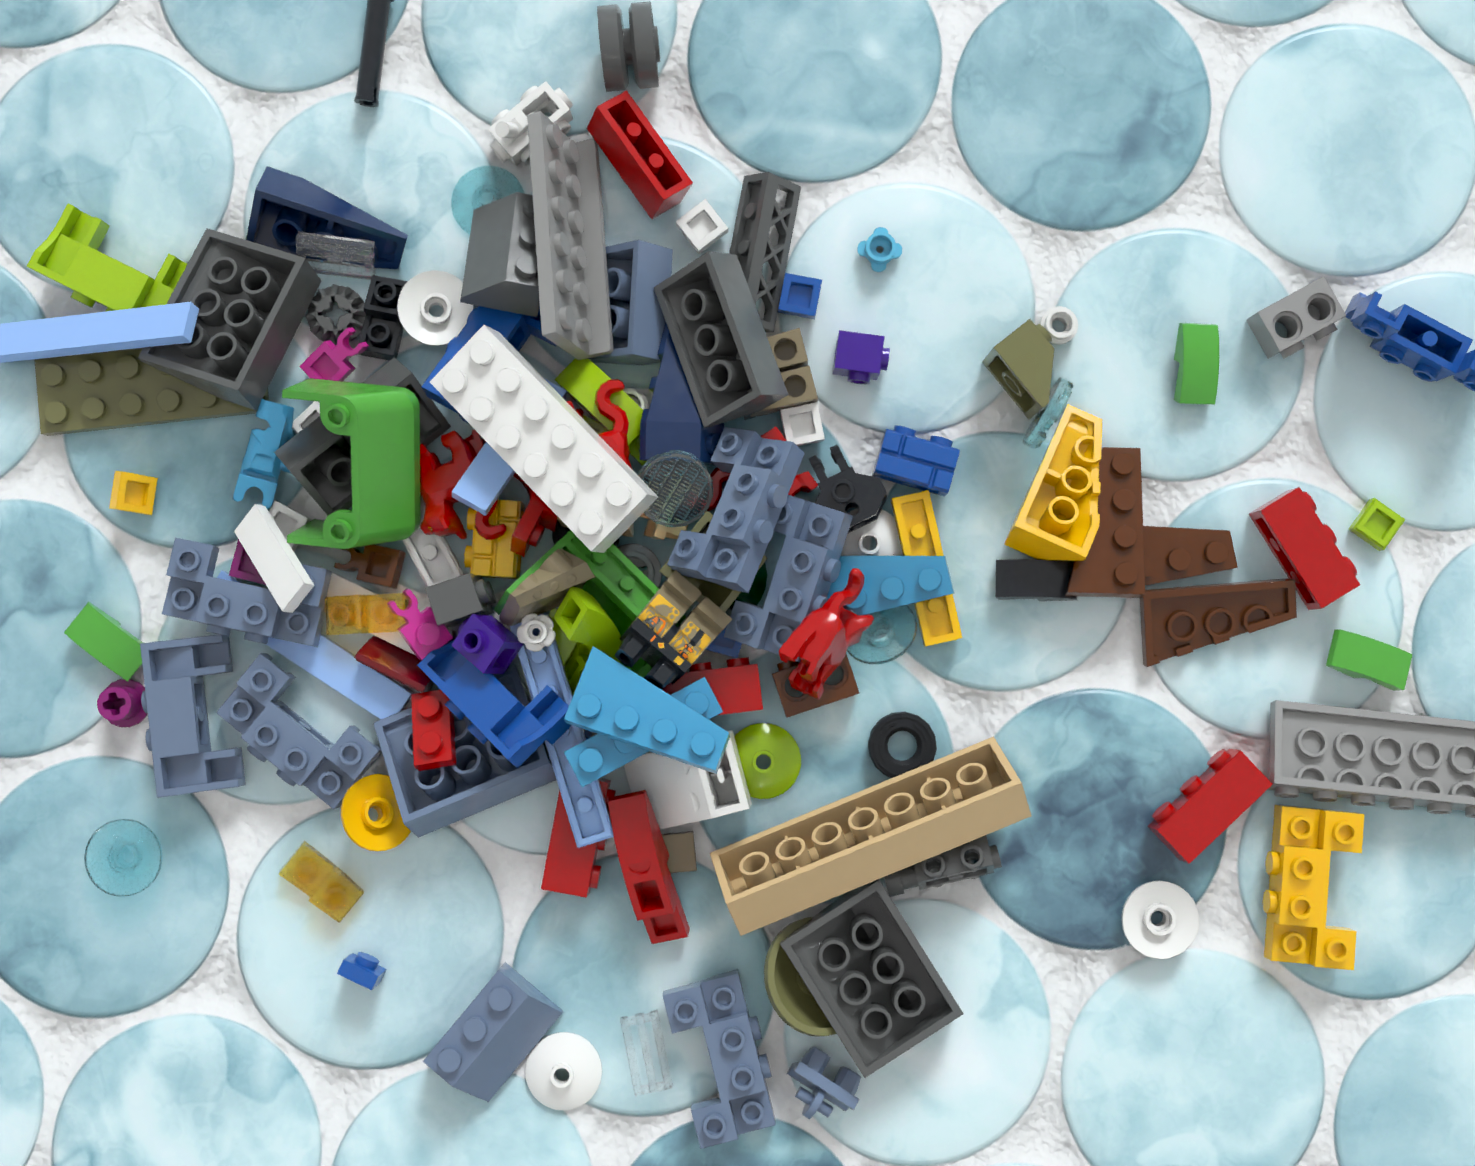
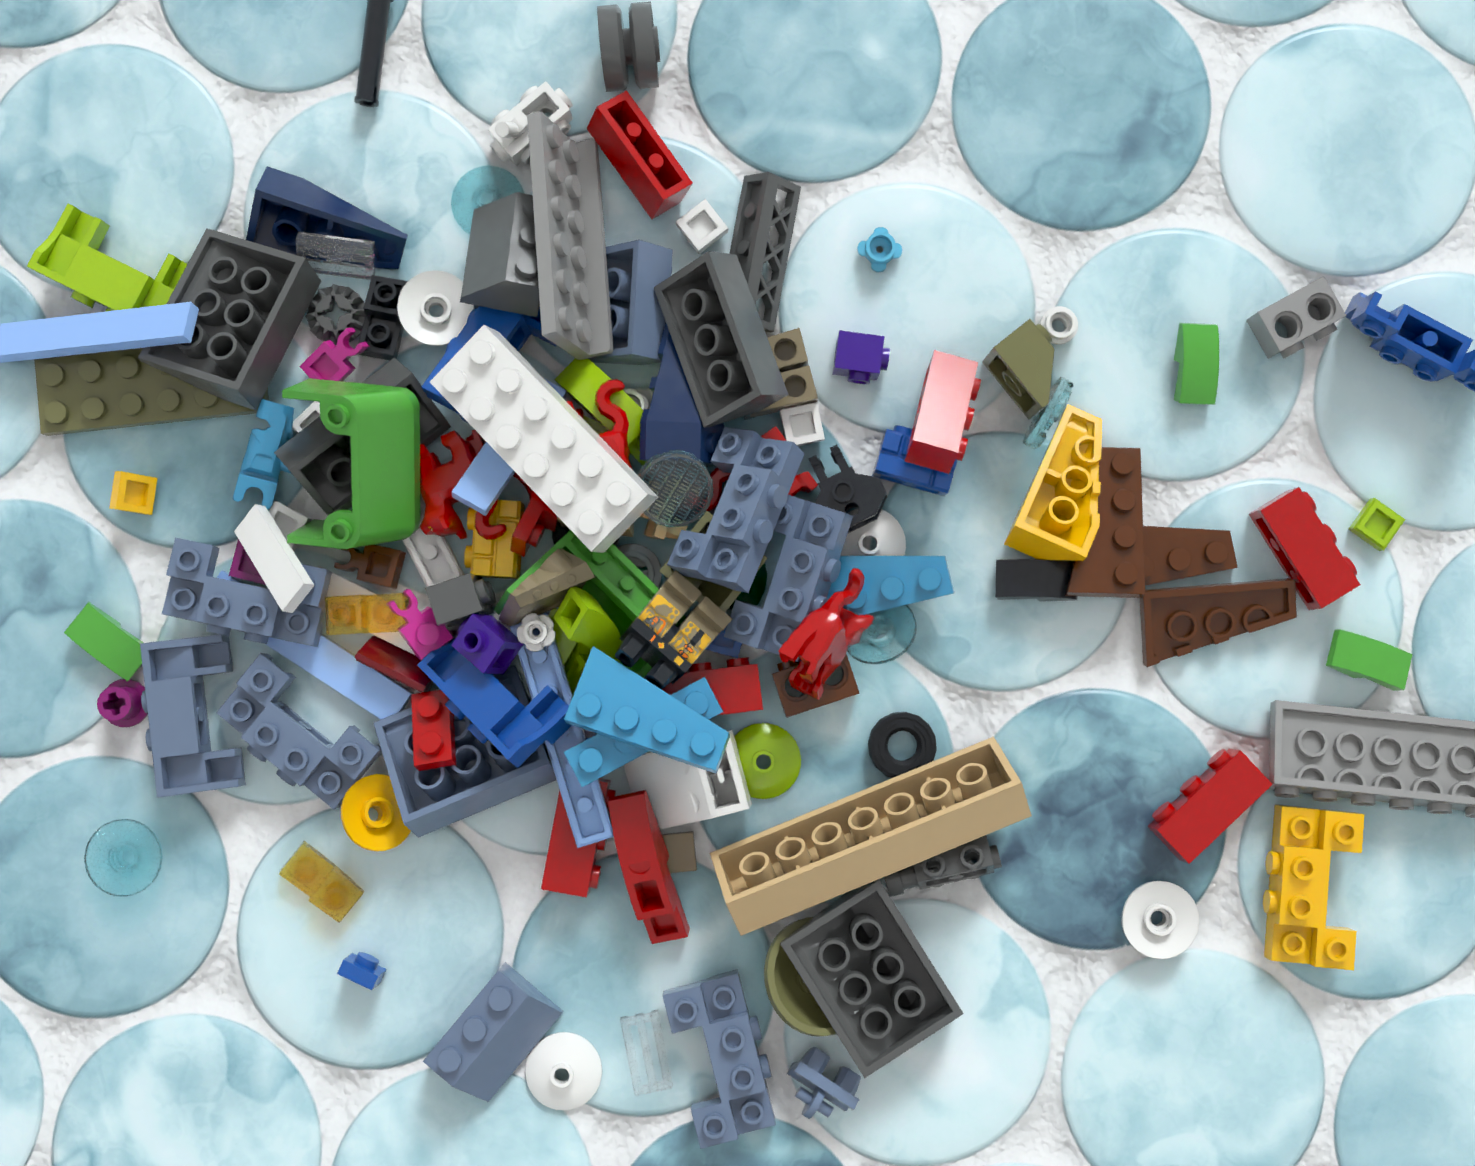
(800, 296): blue plate -> none
(921, 537): yellow plate -> none
(943, 412): none -> brick

